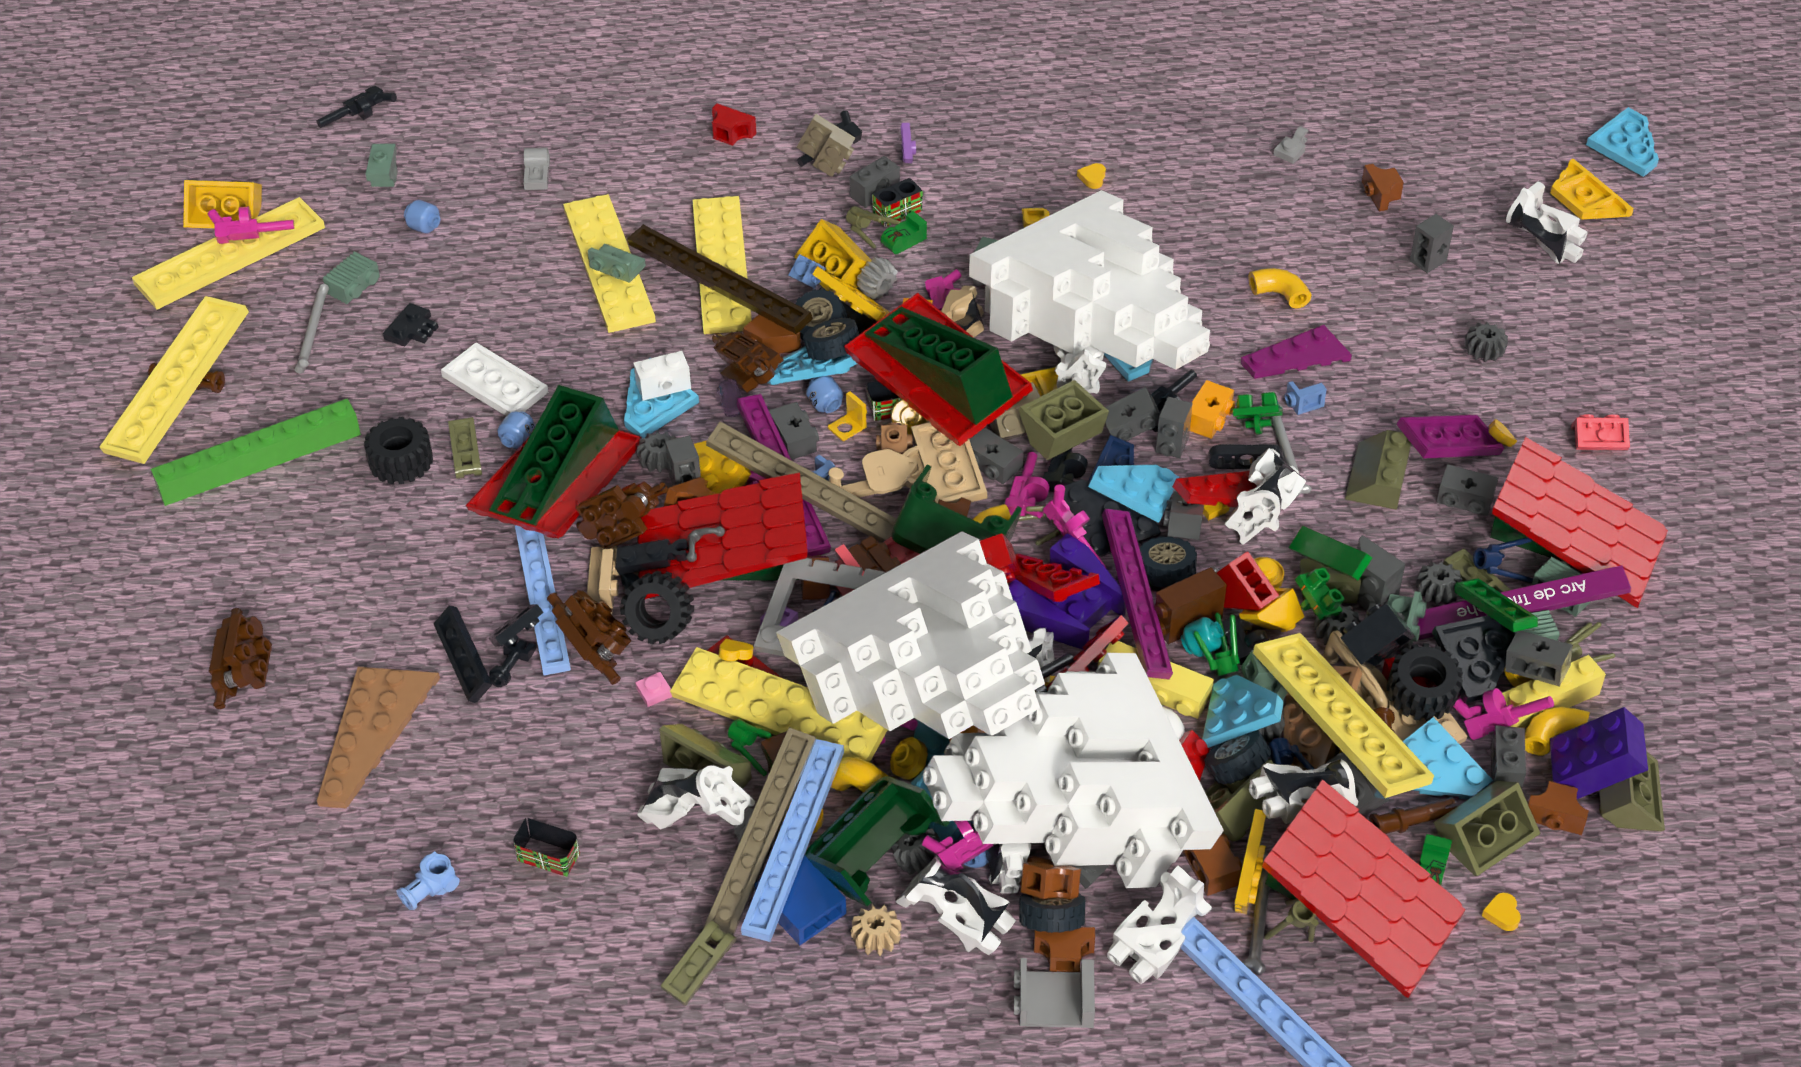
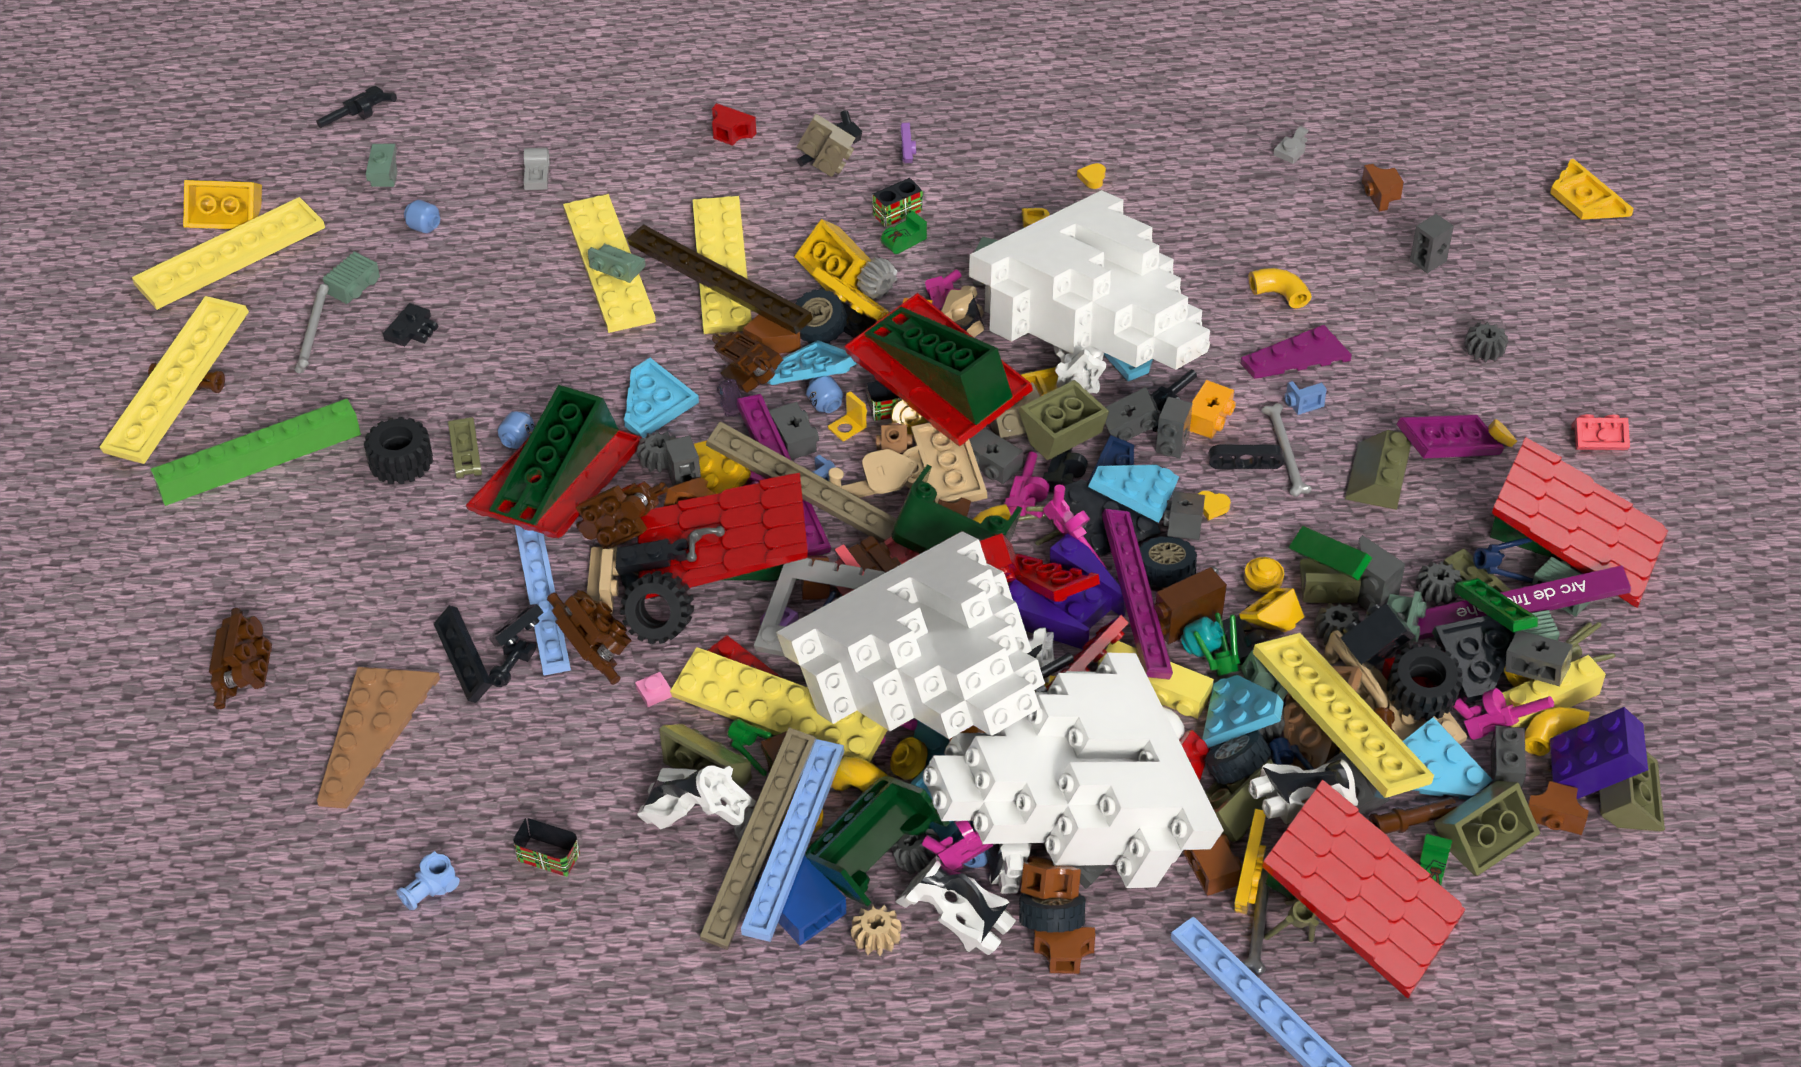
(244, 227): dark pink piece -> none
(494, 380): white plate -> none
(662, 375): white brick -> none
(697, 963): olive plate -> none
(733, 650): yellow tile -> none
(803, 270): medium blue bracket -> none
(829, 338): black wheel -> none
(861, 219): olive plant -> none
(873, 178): dark grey brick -> none
(1055, 997): light grey panel -> none
(1180, 900): white hips -> none
(1214, 488): red wing -> none
(1246, 584): red slope -> none
(1268, 409): green hips -> none
(1276, 489): white hips -> none
(1318, 595): green hips -> none
(1467, 490): dark grey brick -> none
(1503, 912): yellow tile -> none
(1552, 236): white hips -> none
(1627, 142): medium azure plate -> none

